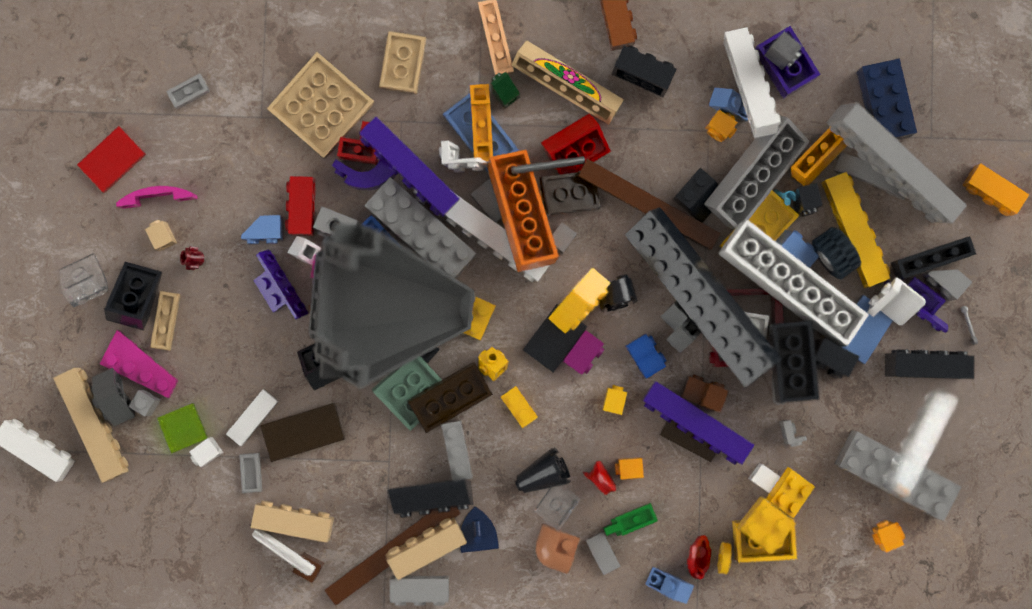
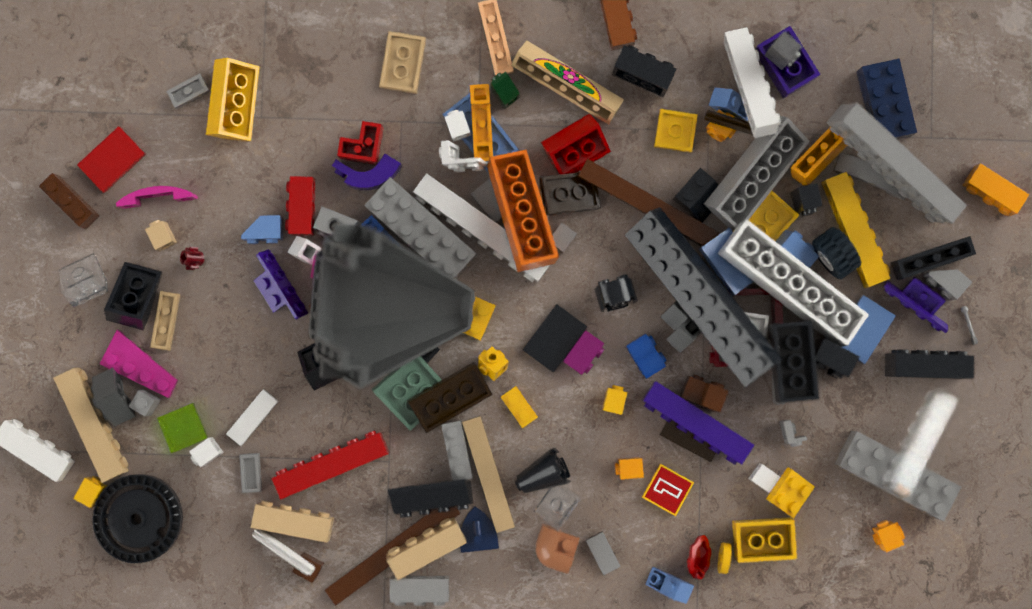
(69, 200): none -> reddish brown brick
(89, 491): none -> yellow brick
(122, 521): none -> black piece
(232, 99): none -> yellow slope
(302, 432): dark brown tile -> none
(320, 105): tan plate -> none
(330, 465): none -> red brick
(409, 167): dark purple brick -> none
(457, 125): none -> white brick
(488, 474): none -> tan tile
(548, 165): dark grey bar -> none
(580, 301): yellow brick -> none
(601, 478): red piece -> none
(631, 520): green hinge -> none
(667, 489): none -> red tile
(675, 130): none -> yellow plate
(728, 121): none -> dark brown axle
(730, 276): none -> medium blue tile
(766, 525): yellow brick -> none
(787, 196): medium azure hand -> none
(896, 302): white bracket -> none

